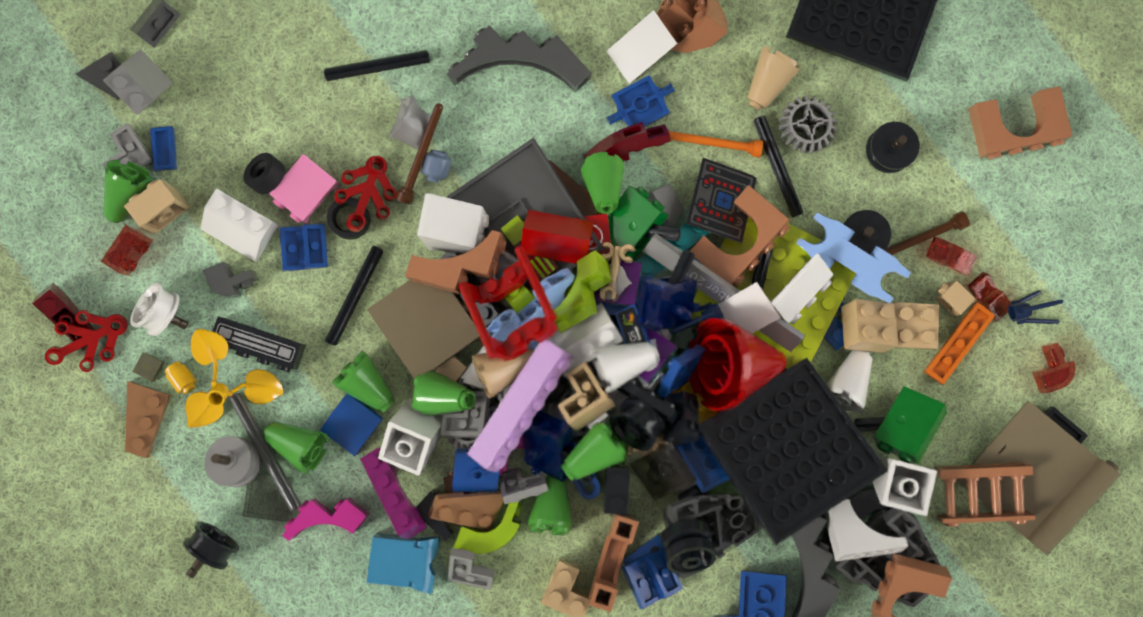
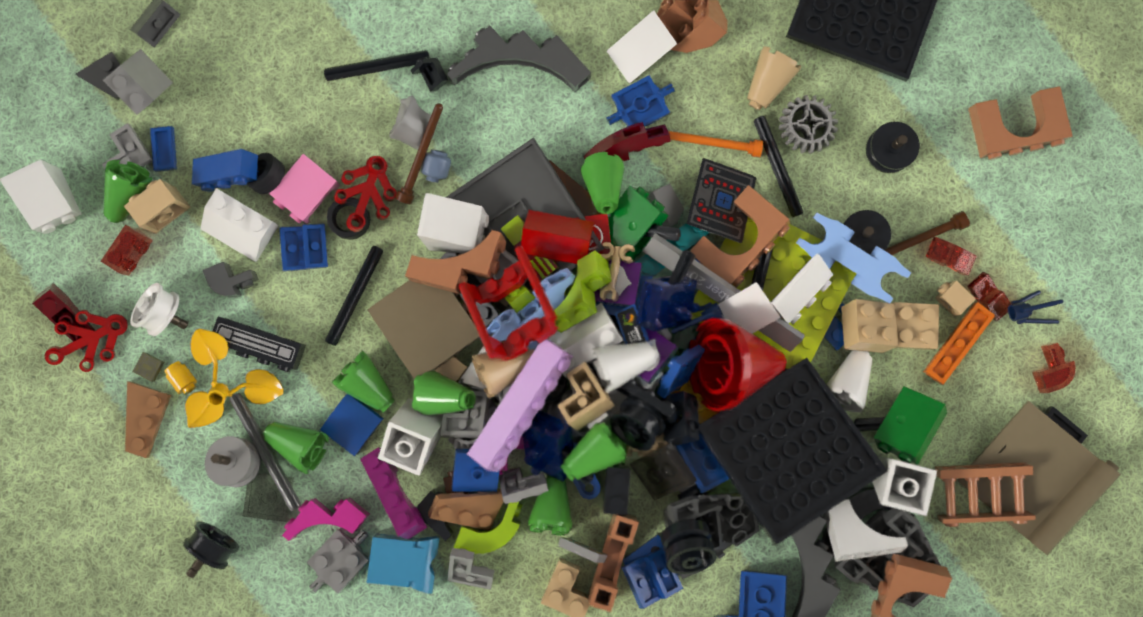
(42, 196): none -> white slope
(224, 170): none -> blue brick
(338, 561): none -> light grey plate
(431, 72): none -> black bracket
(582, 550): none -> light grey tile

